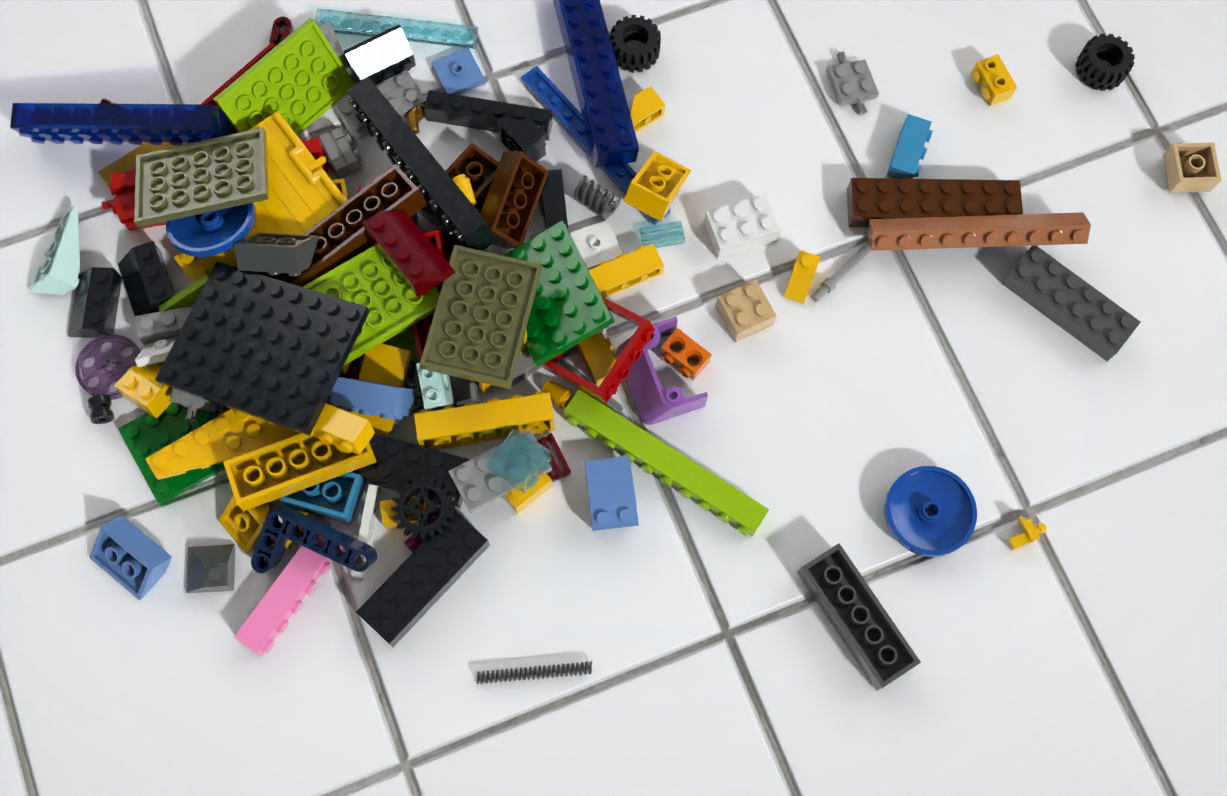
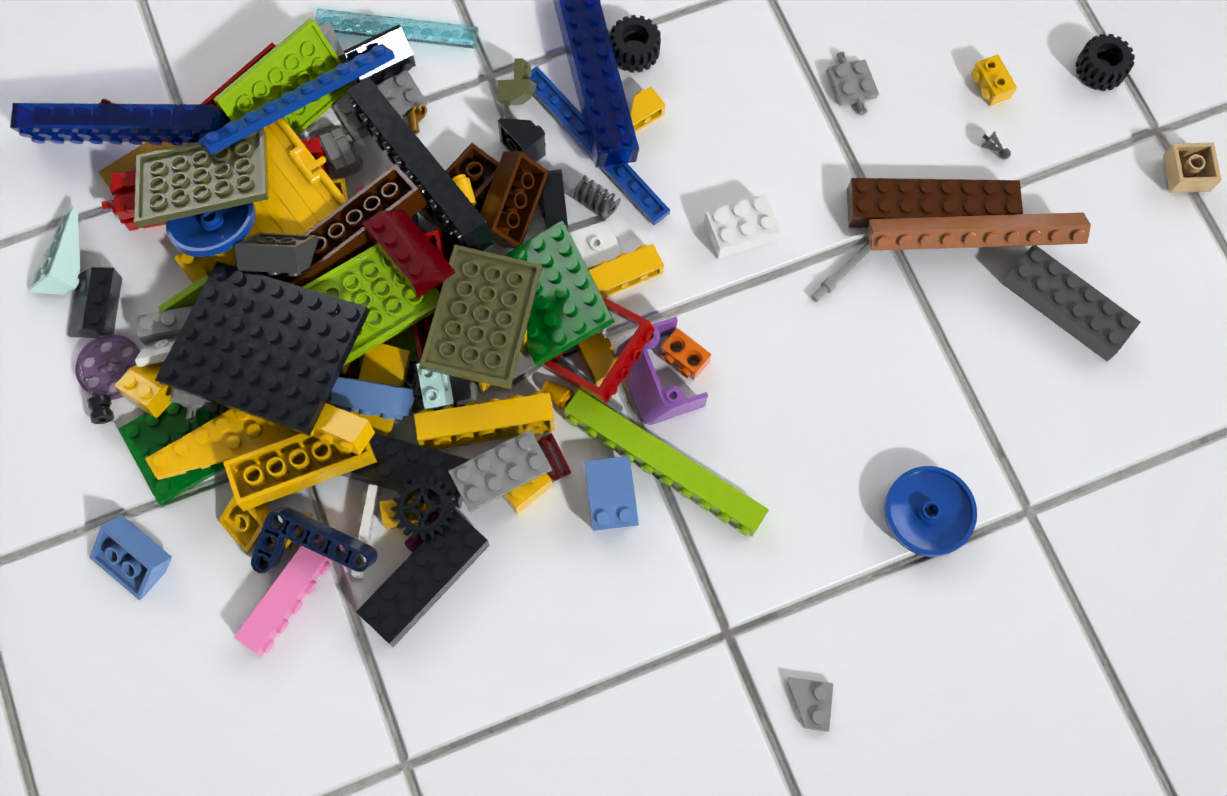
(146, 278): black slope -> none
(210, 568): dark grey slope -> none
(276, 34): dark red beam -> none
(296, 99): none -> blue plate
(329, 499): dark azure brick -> none
(458, 72): medium blue plate -> none
(481, 113): black brick -> none
(517, 90): none -> olive brick
(520, 461): clear light blue plate -> none
(532, 673): dark grey piece -> none
(656, 186): yellow slope -> none
(662, 227): clear light blue tile -> none
(745, 310): tan brick -> none
(801, 276): yellow slope -> none
(813, 702): none -> light grey wing
(858, 617): dark grey brick -> none
(910, 148): dark azure brick -> none
(993, 143): none -> dark grey piece
(1029, 534): yellow piece -> none

